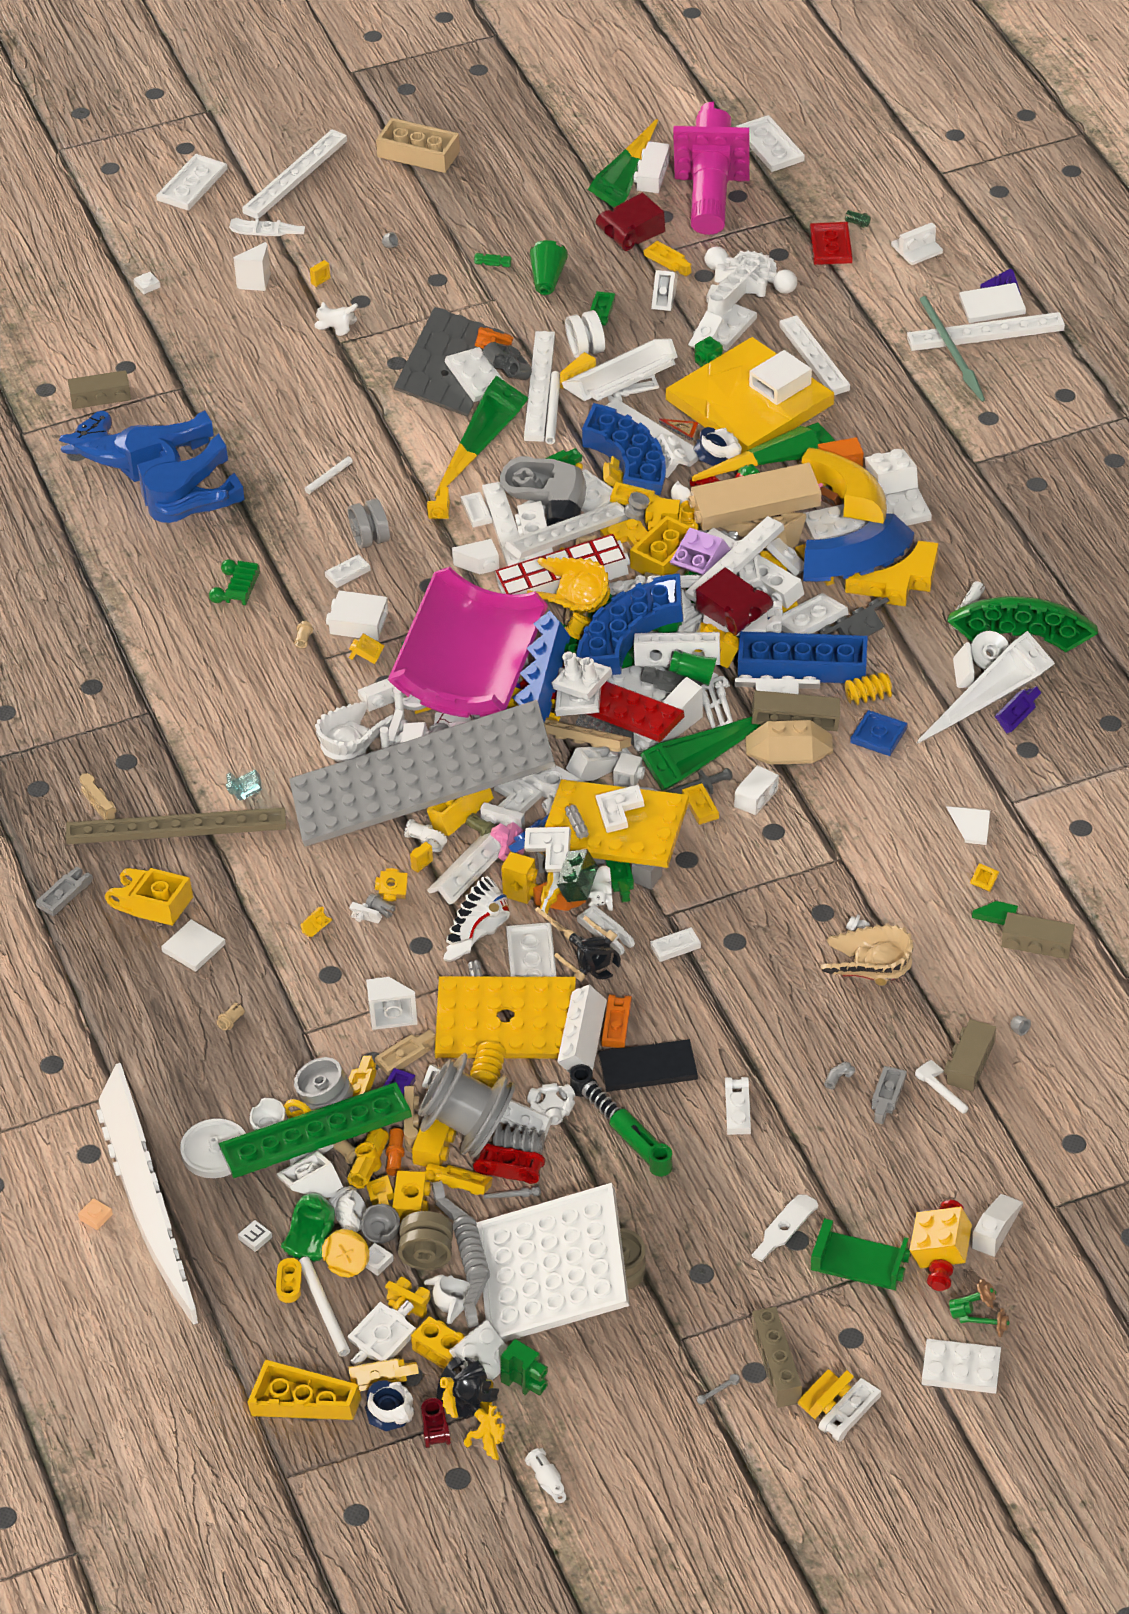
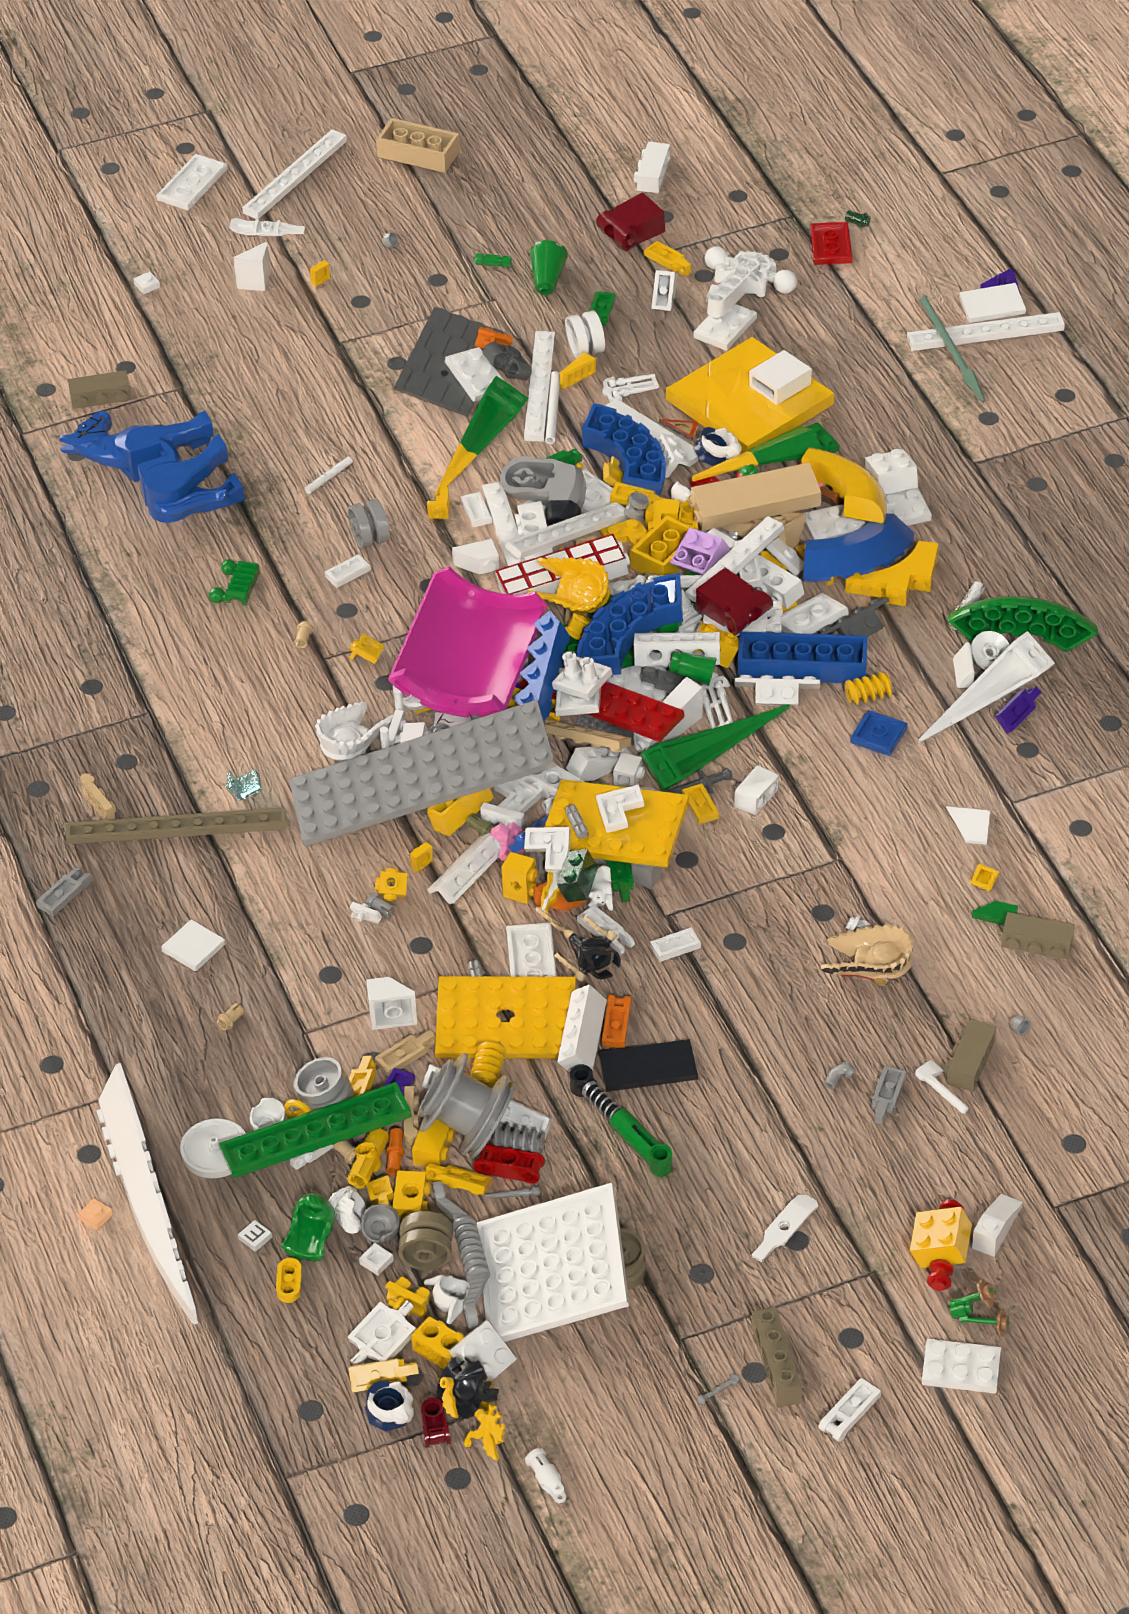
(152, 895): yellow brick -> none
(302, 1394): yellow wedge -> none
(312, 1175): white slope -> none
(315, 922): yellow piece -> none
(324, 1307): white piece -> none
(337, 318): white animal -> none
(345, 1253): yellow tile -> none
(357, 614): white brick -> none
(377, 694): white bracket -> none
(425, 834): white connector -> none
(478, 916): white piece -> none
(523, 1367): green hips -> none
(552, 1104): white piece -> none
(617, 178): green plate -> none
(623, 370): white slope -> none
(707, 350): green brick -> none
(708, 327): white plate -> none
(711, 157): dark pink piece -> none
(737, 1106): white plate -> none
(772, 144): white plate -> none
(789, 742): tan wedge -> none
(792, 707): dark tan brick -> none
(814, 355): white plate -> none
(824, 1391): yellow bracket -> none
(846, 448): orange slope -> none
(859, 1258): green panel -> none
(918, 244): white bracket -> none

